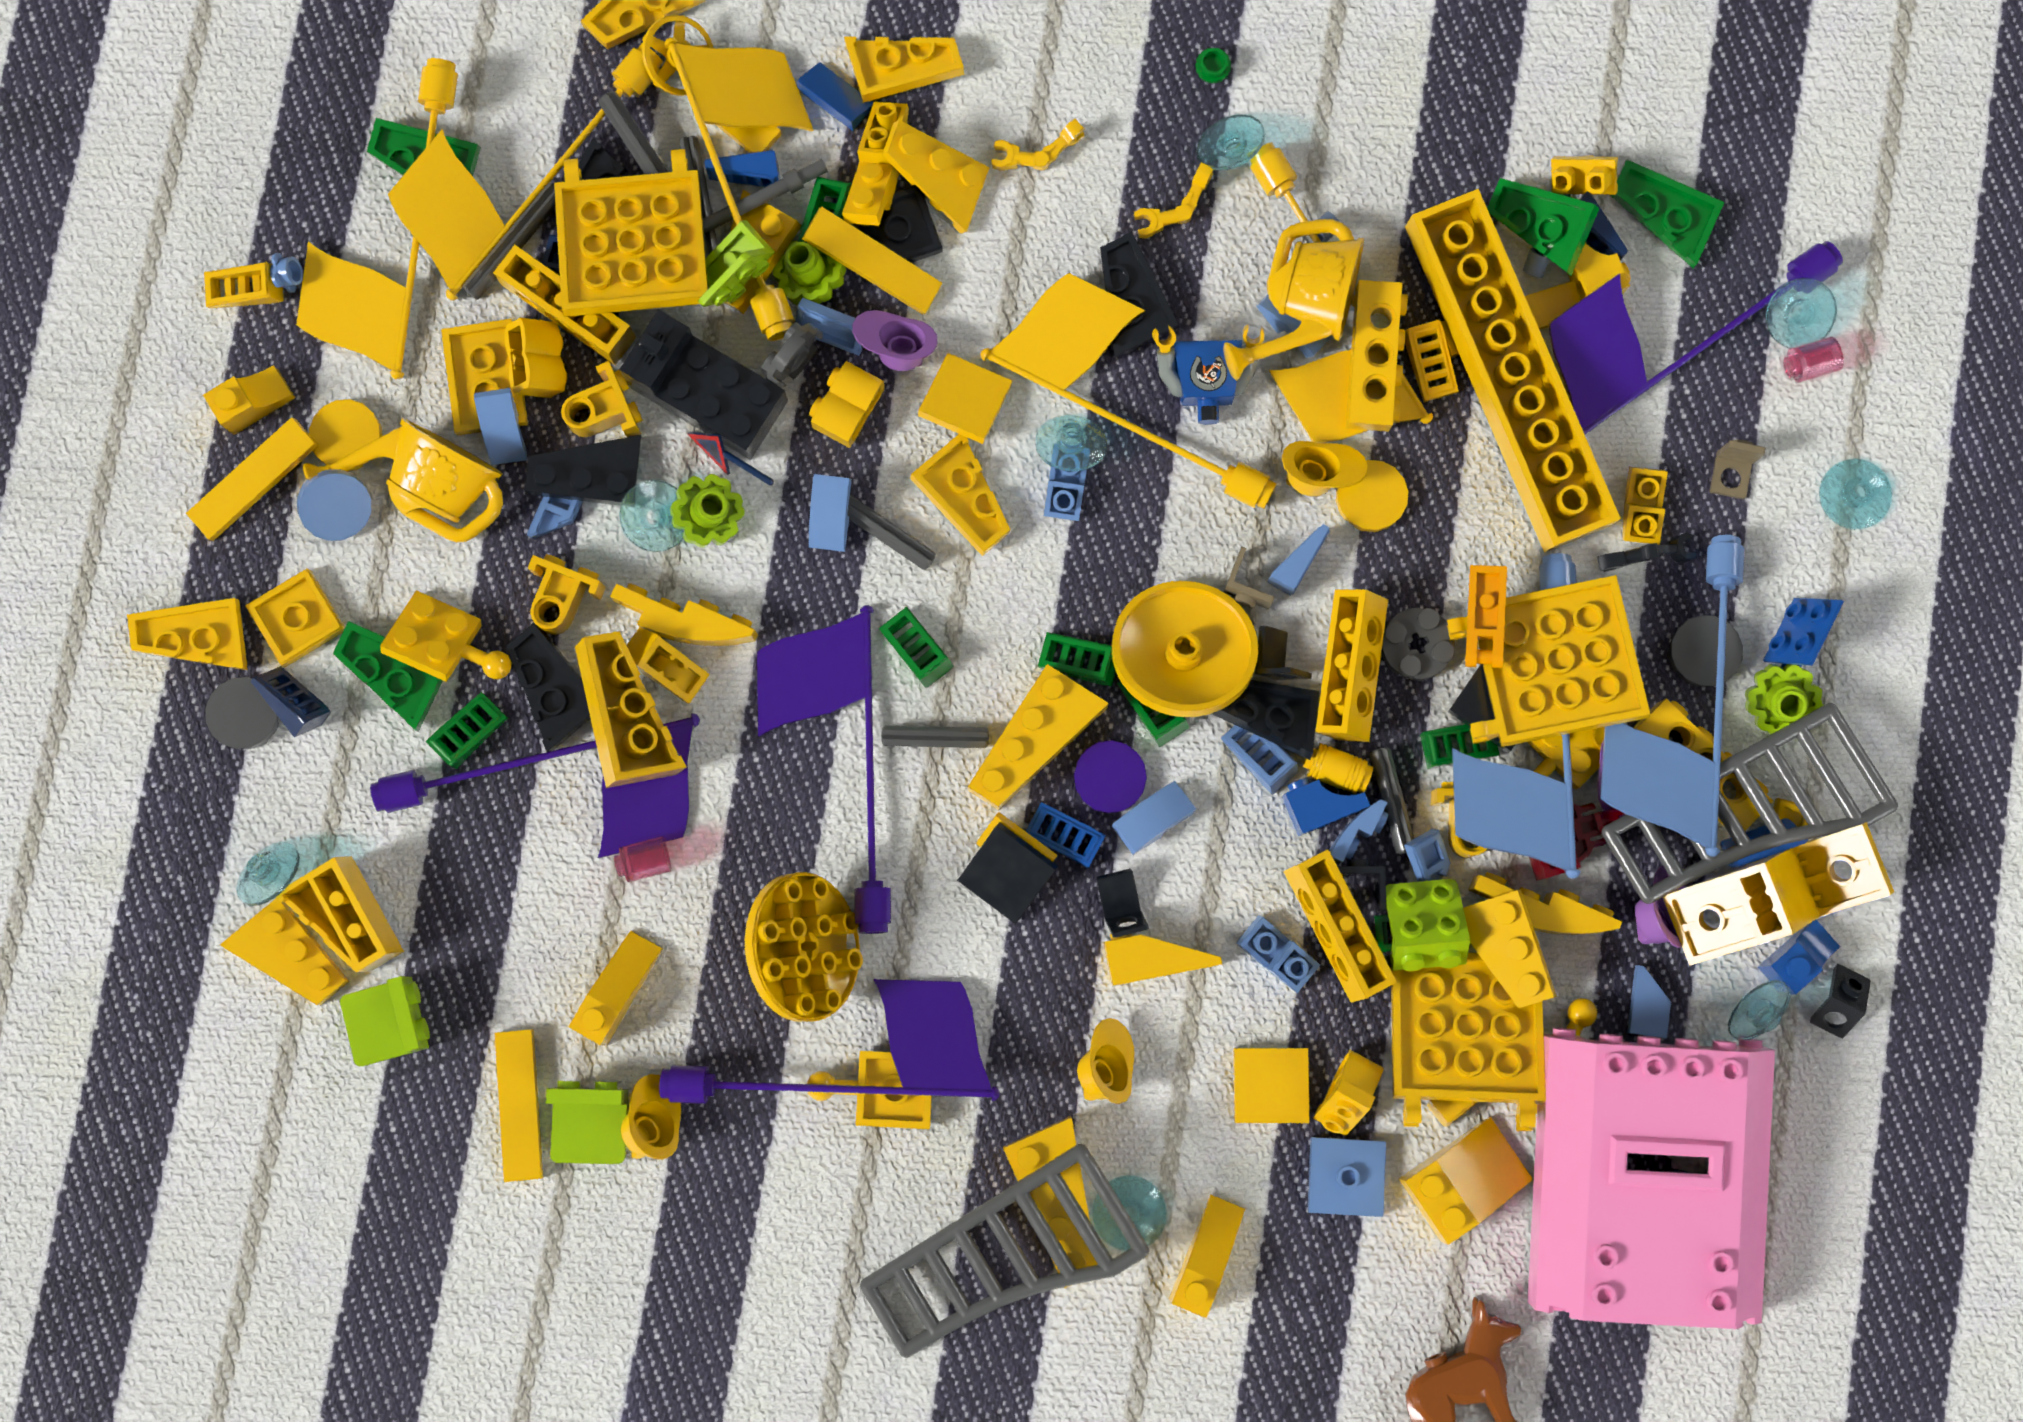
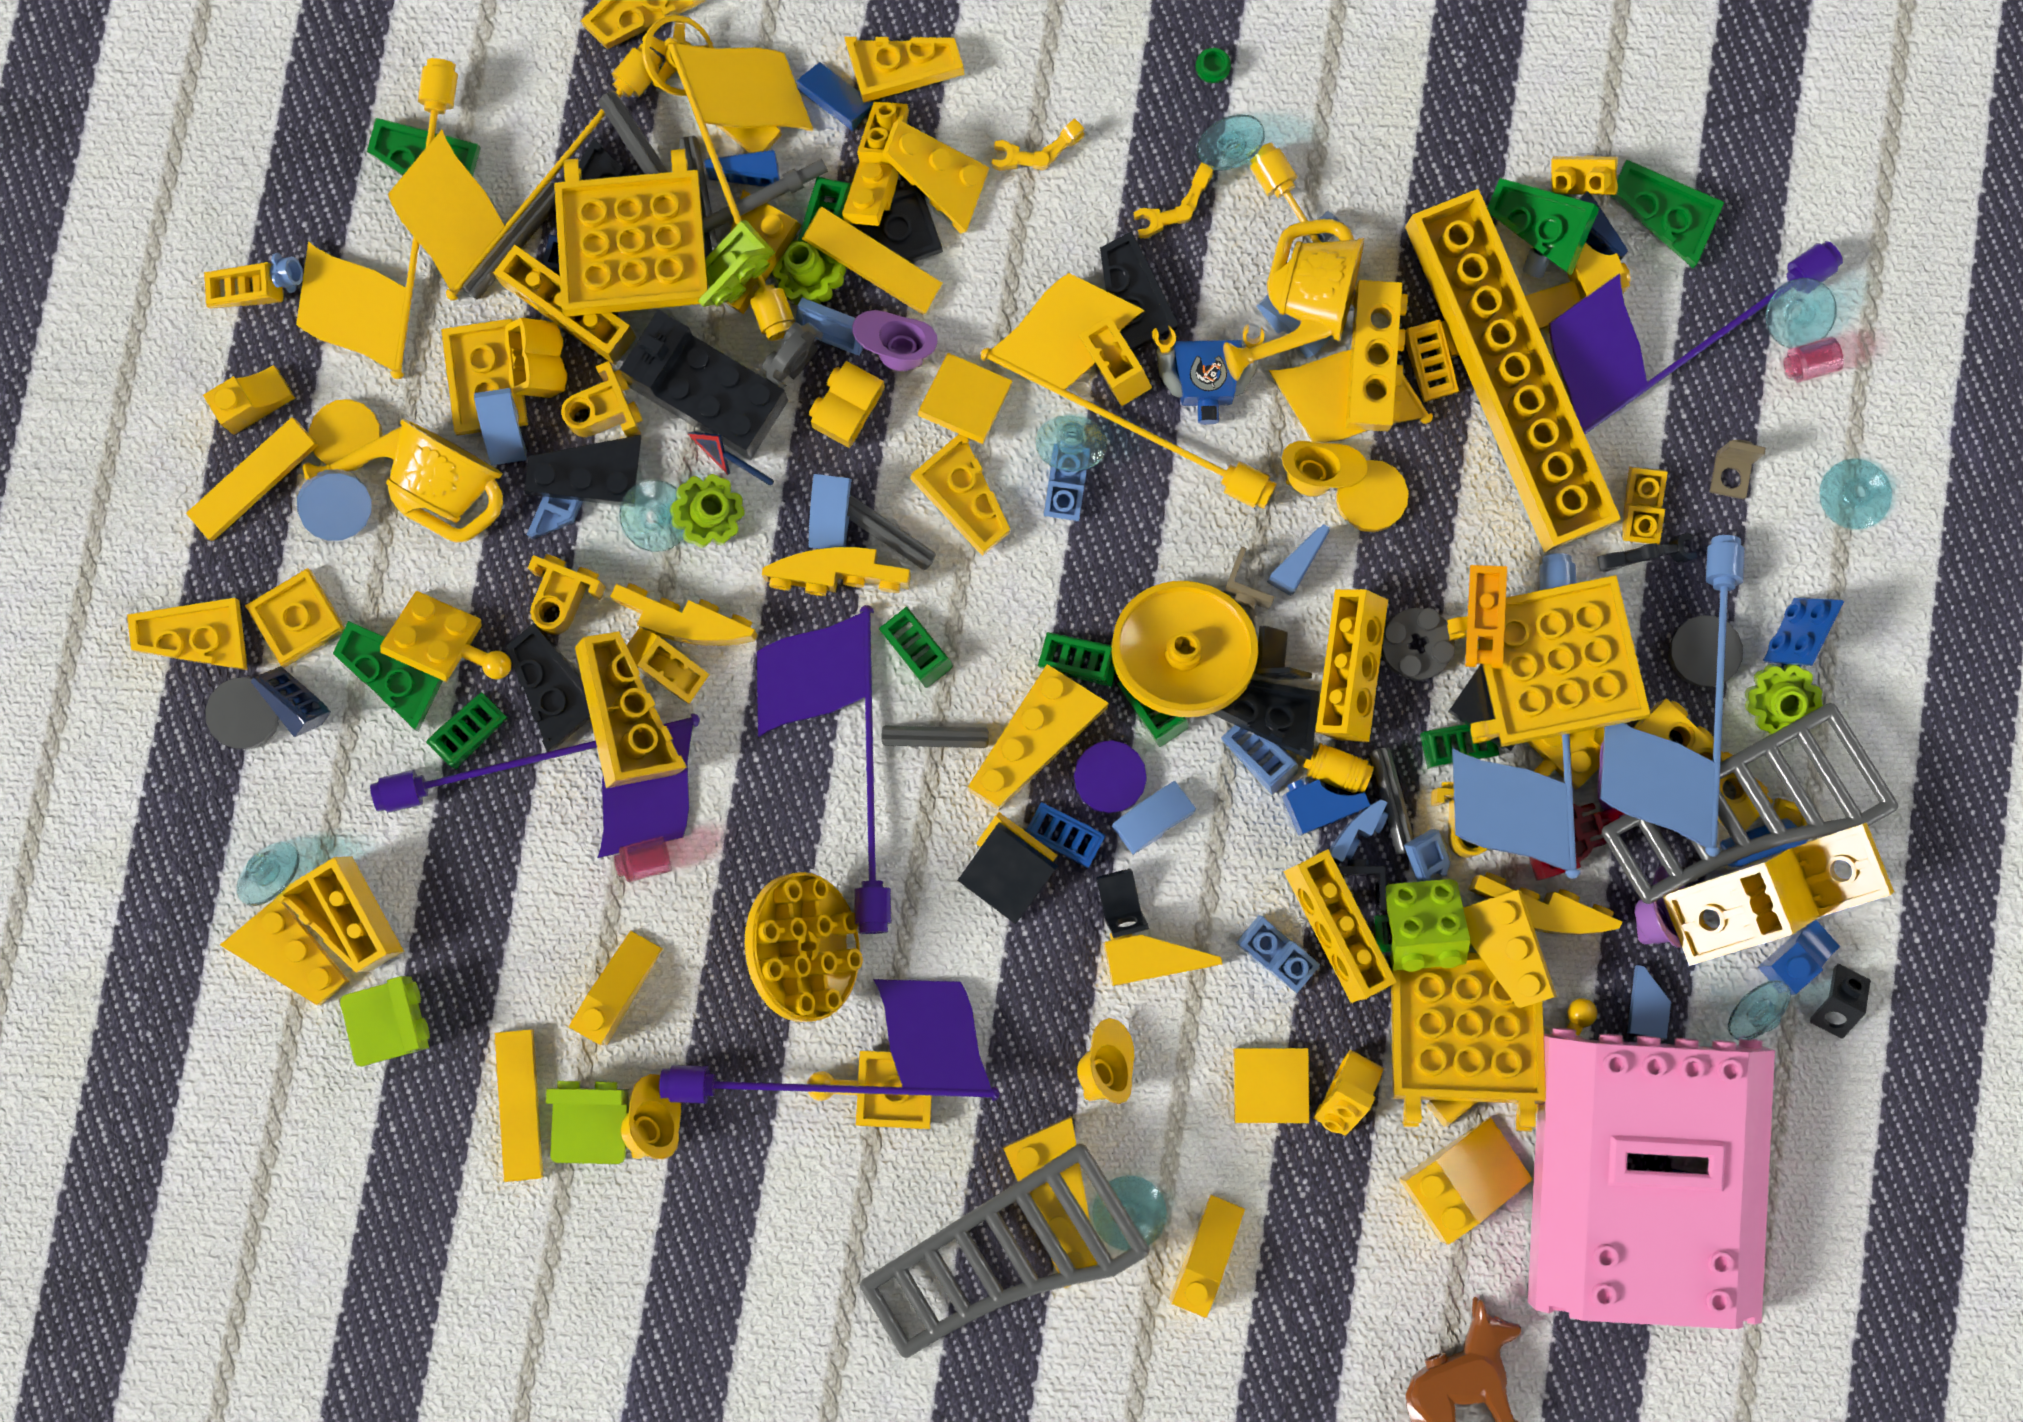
(821, 569): none -> yellow slope
(1115, 361): none -> yellow arch
(1346, 1176): medium blue plate -> none

